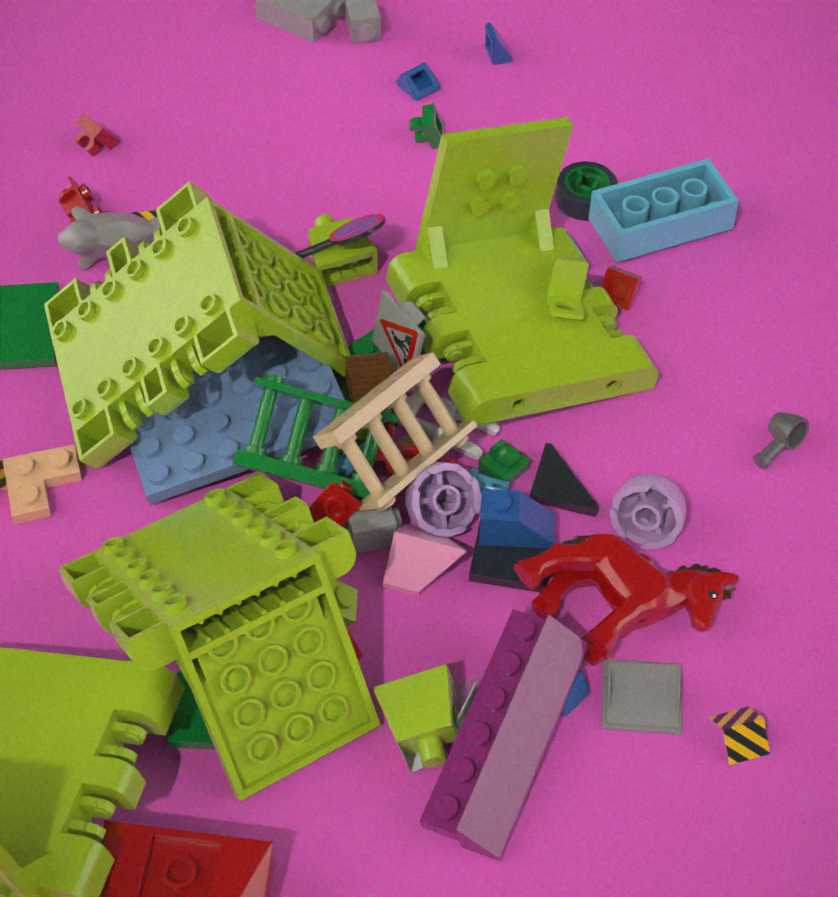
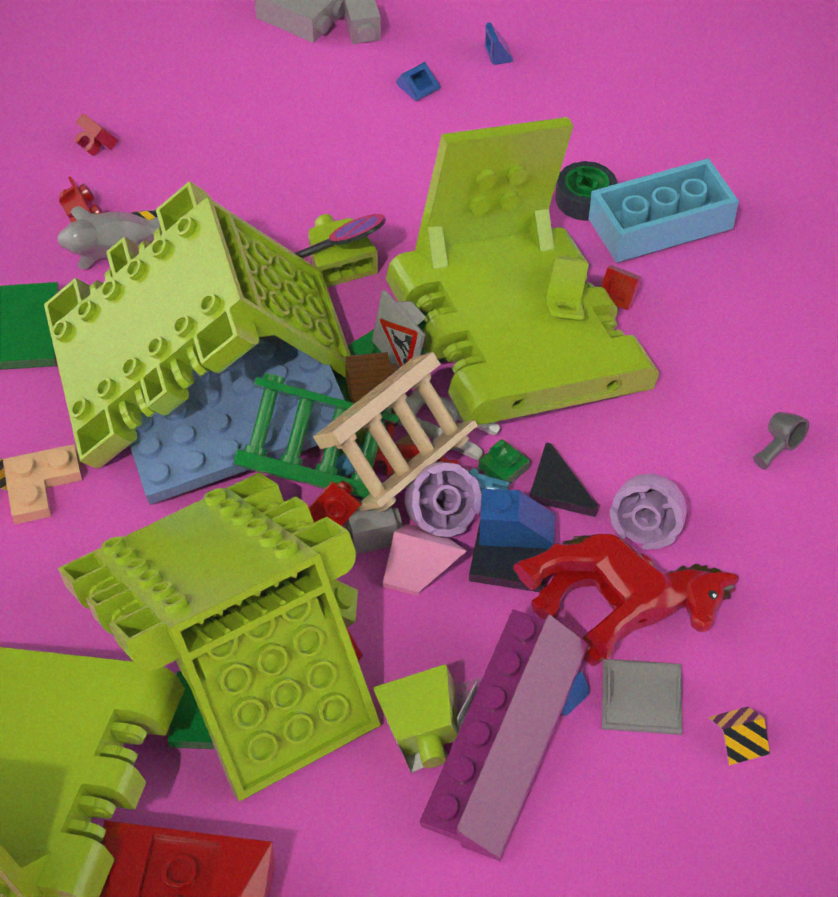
(429, 126): green tile -> none

